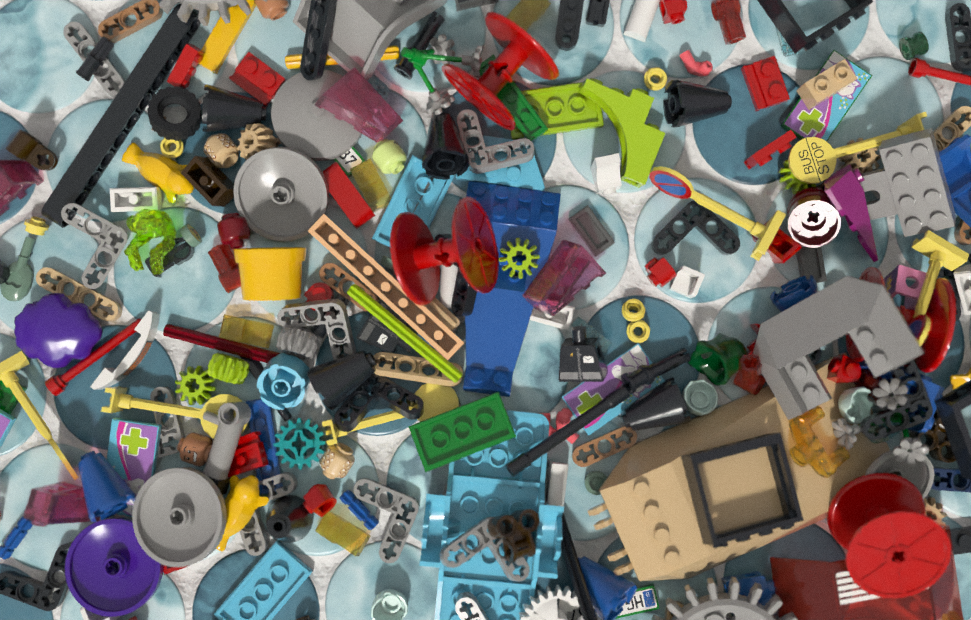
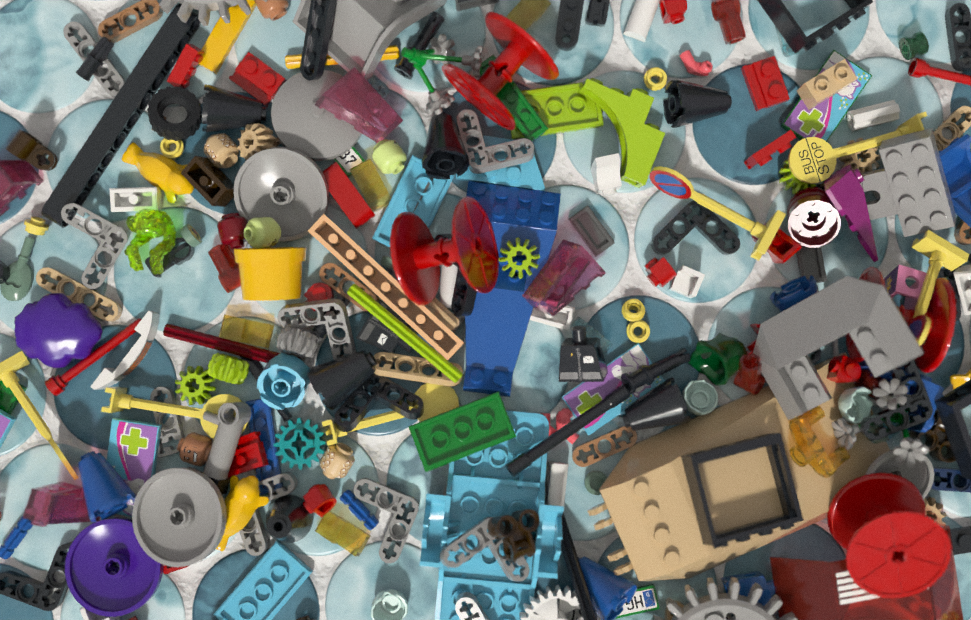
(262, 232): none -> yellowish green head
(873, 115): none -> white axle

